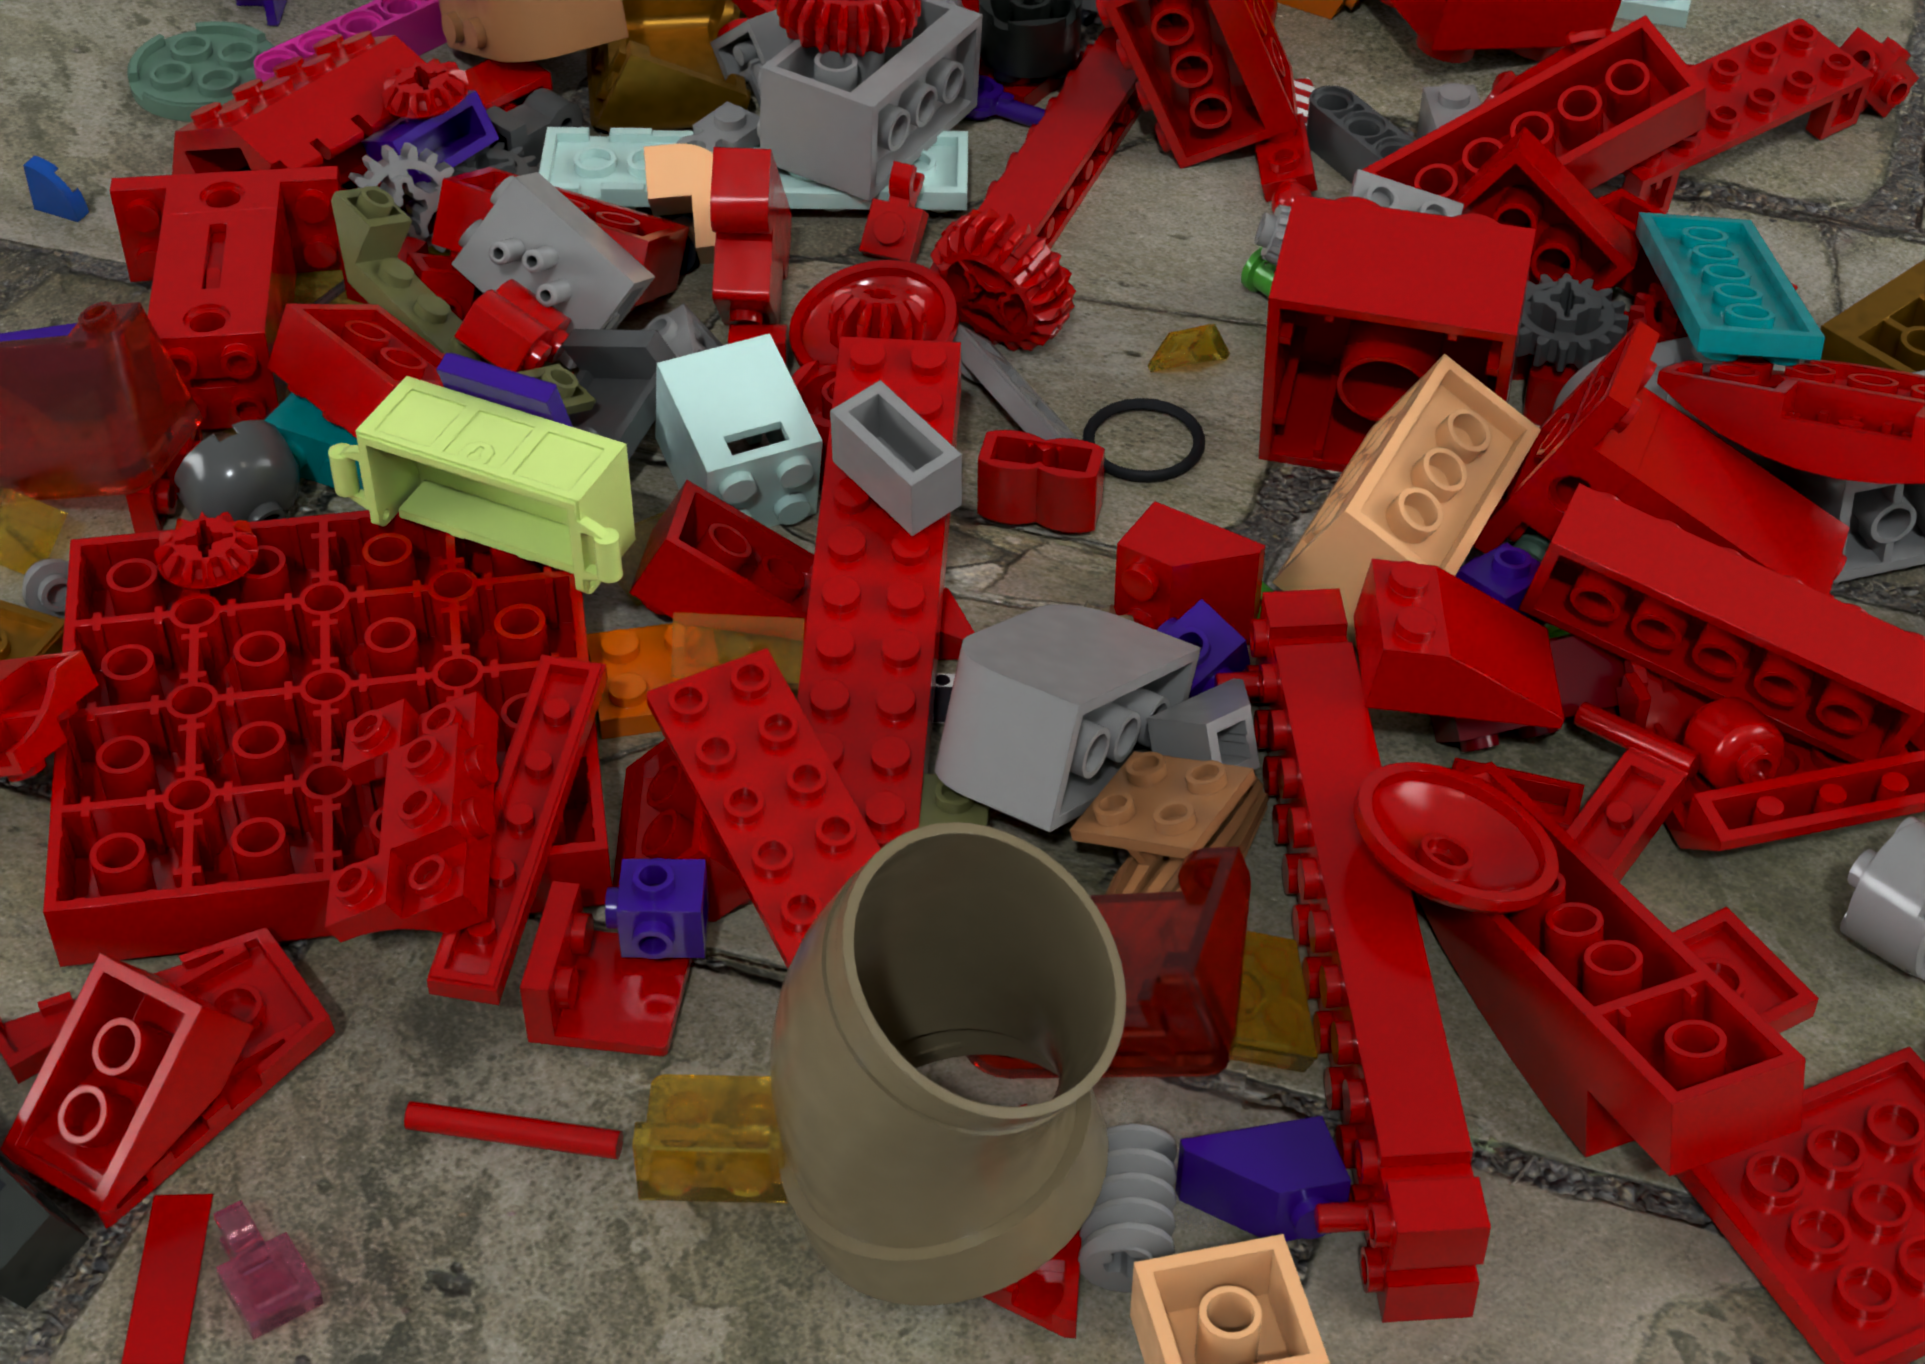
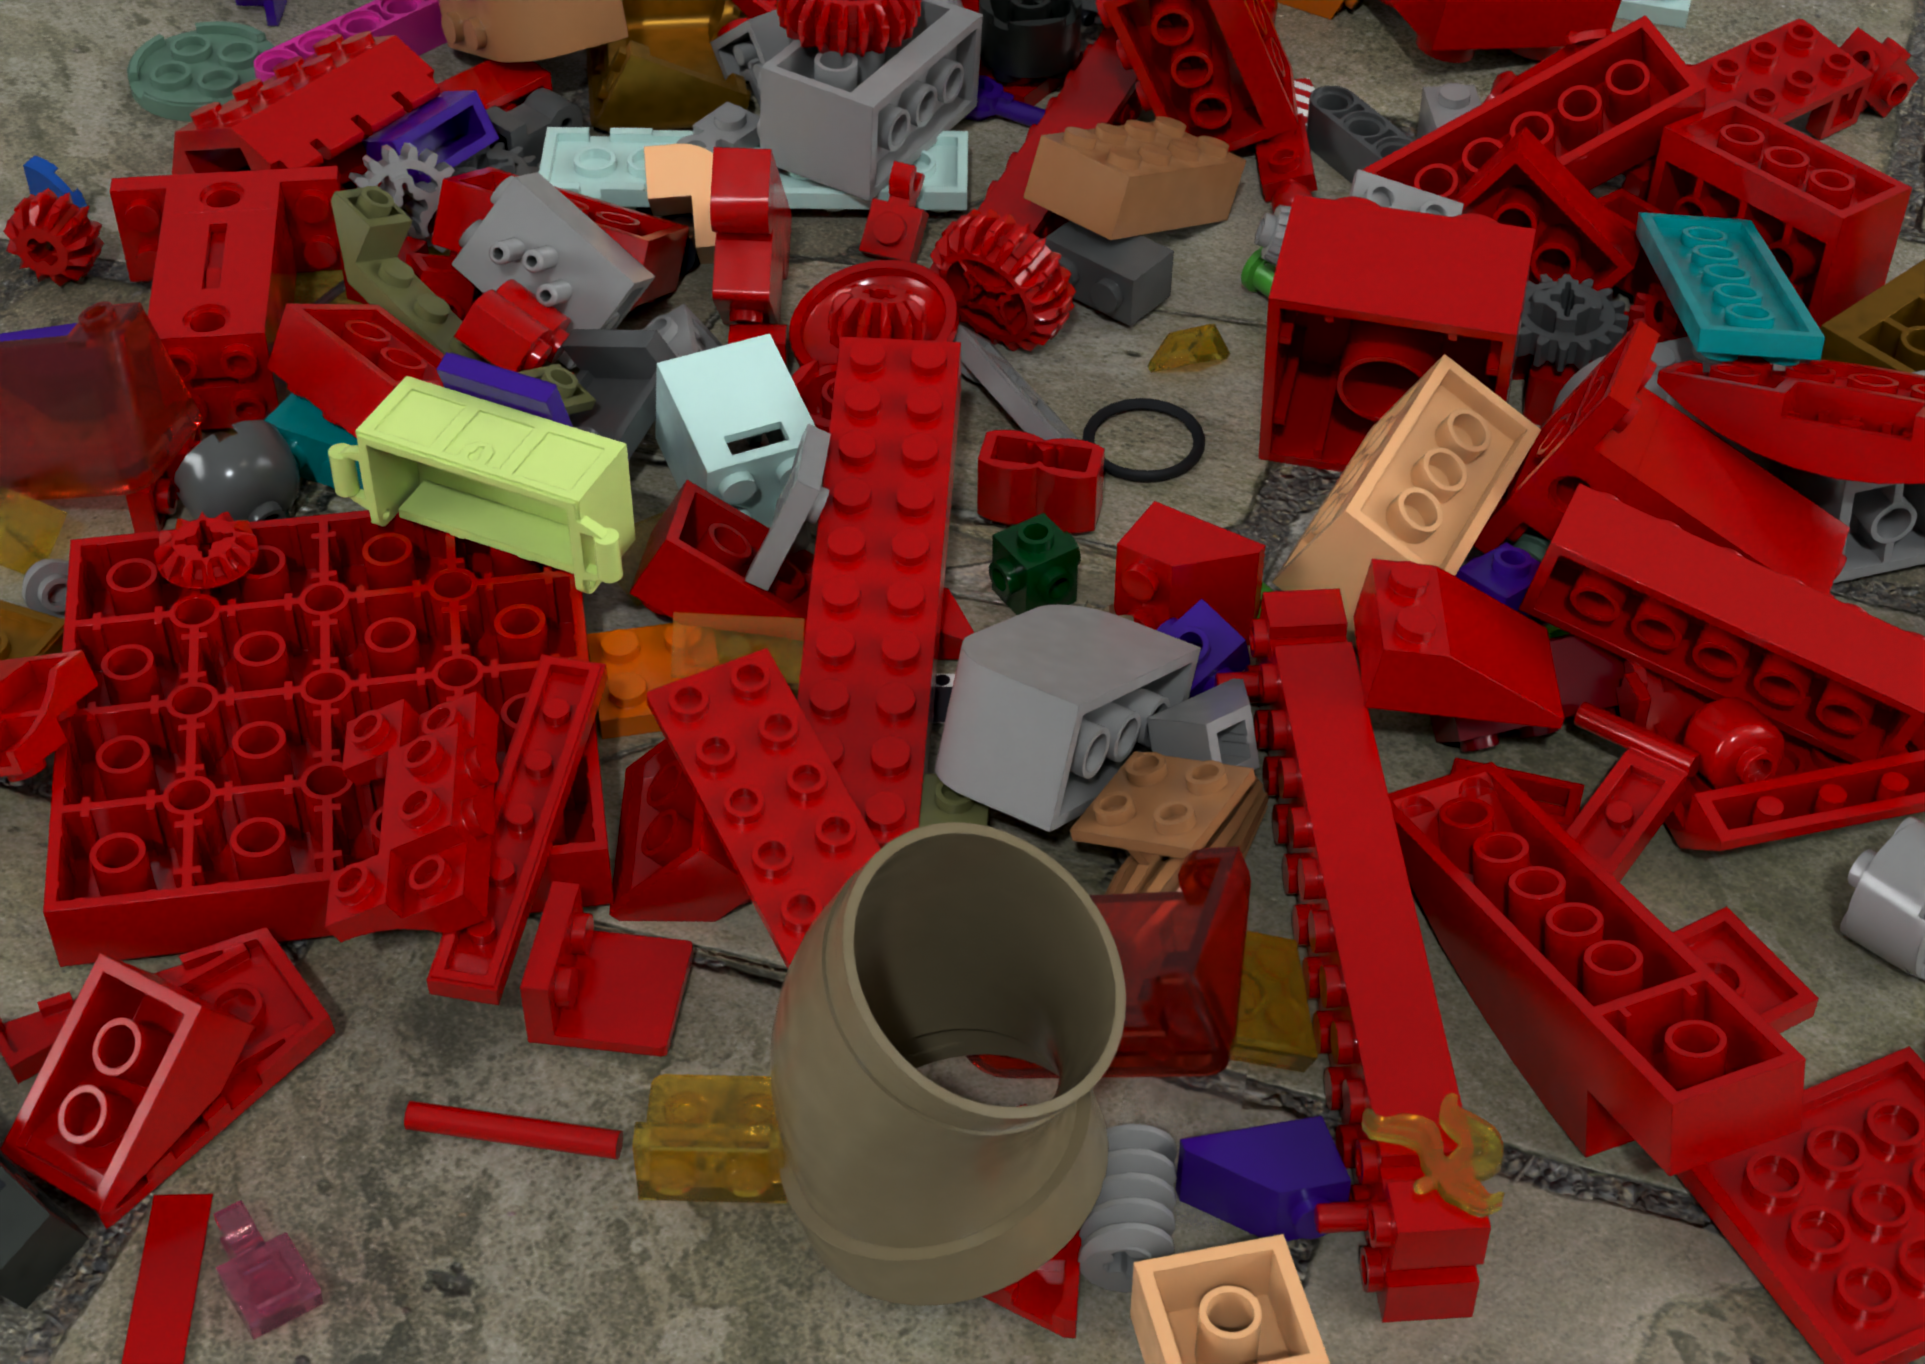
(54, 237): none -> red gear
(405, 93): red gear -> none
(660, 908): dark purple brick -> none
(794, 510): none -> light grey plate
(896, 457): light grey piece -> none
(1034, 565): none -> dark green brick
(1114, 276): none -> dark grey brick
(1134, 177): none -> medium nougat brick
(1455, 838): red dish -> none
(1456, 1175): none -> clear yellow piece
(1814, 206): none -> red brick

